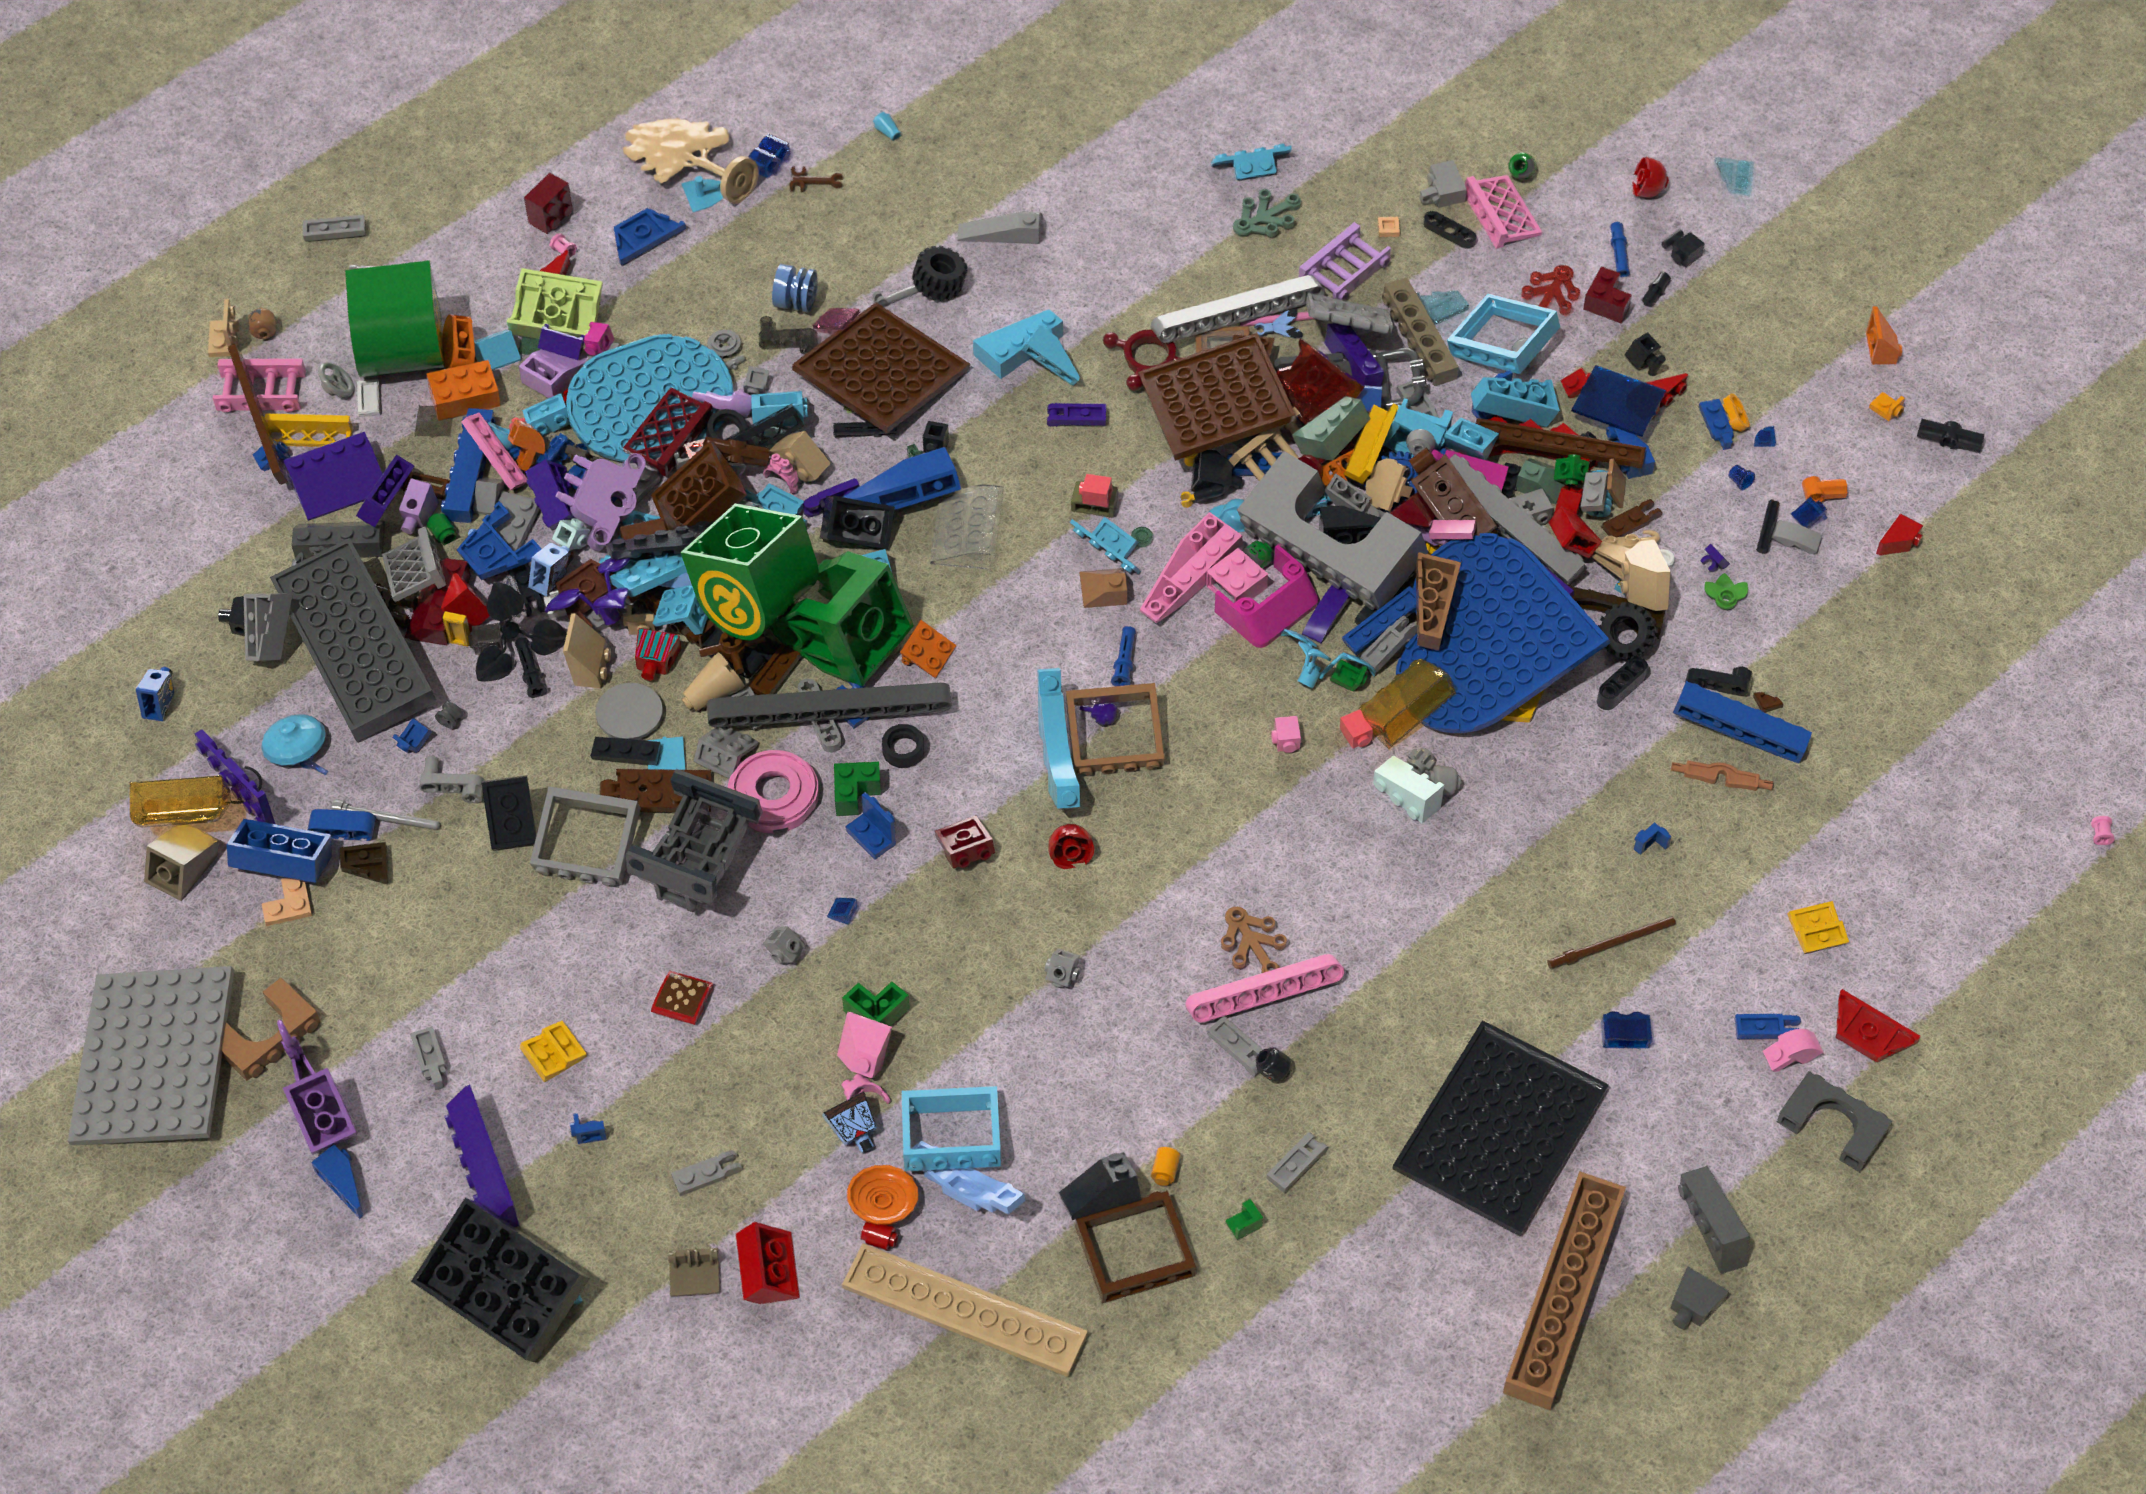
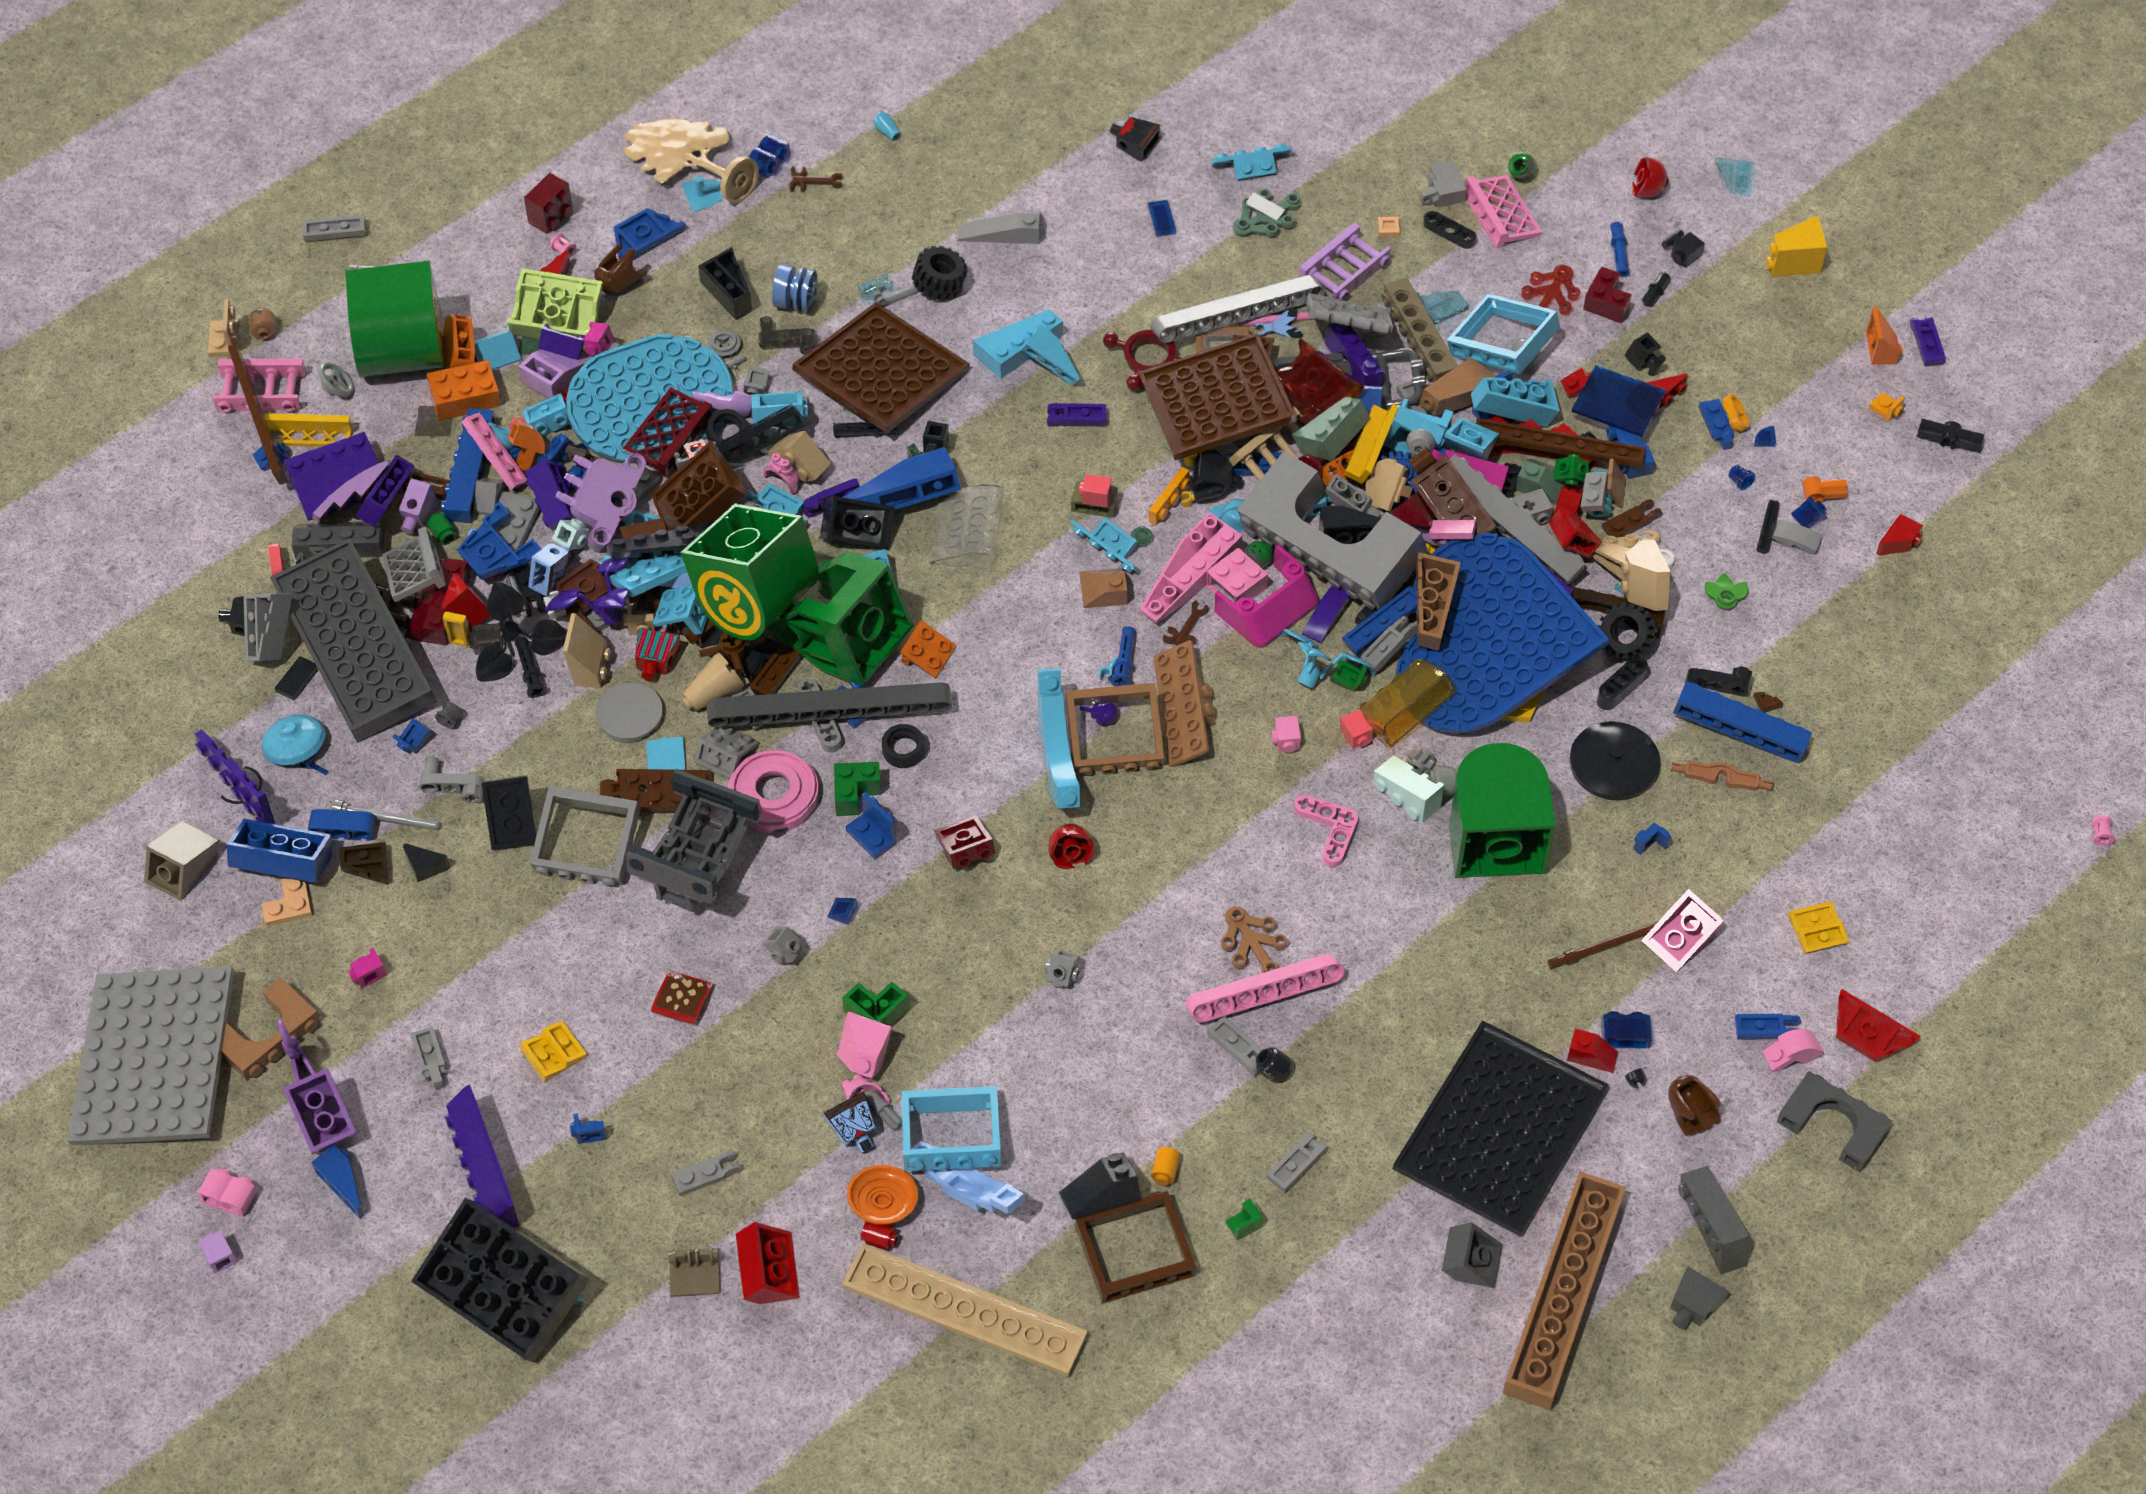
(155, 693): blue torso -> none
(179, 801): clear yellow windscreen -> none
(217, 1251): none -> lavender brick
(227, 1192): none -> bright pink brick
(276, 559): none -> coral beam
(296, 678): none -> black tile
(355, 487): none -> lavender slope
(367, 969): none -> dark pink brick
(368, 398): white tile -> none
(425, 862): none -> black slope
(618, 274): none -> reddish brown hair
(626, 750): black plate -> none
(726, 283): none -> black wedge
(740, 451): reddish brown piece -> none
(836, 318): clear pink piece -> none
(867, 288): none -> clear light blue plate
(883, 1110): none -> light grey axle
(1107, 670): none -> medium azure hand
(1136, 137): none -> black torso
(1161, 218): none -> clear blue tile
(1169, 496): none -> light orange plate
(1182, 636): none -> reddish brown bar
(1183, 704): none -> medium nougat bracket
(1265, 206): none -> white sticker
(1338, 825): none -> bright pink beam
(1454, 388): none -> medium nougat slope
(1472, 1255): none -> dark grey slope
(1501, 813): none -> green brick
(1592, 1051): none -> red slope
(1614, 760): none -> black dish
(1636, 1076): none -> black hinge
(1683, 930): none -> slope
(1693, 1105): none -> reddish brown hair
(1716, 558): dark purple tile -> none
(1798, 250): none -> yellow slope
(1928, 341): none -> dark purple plate

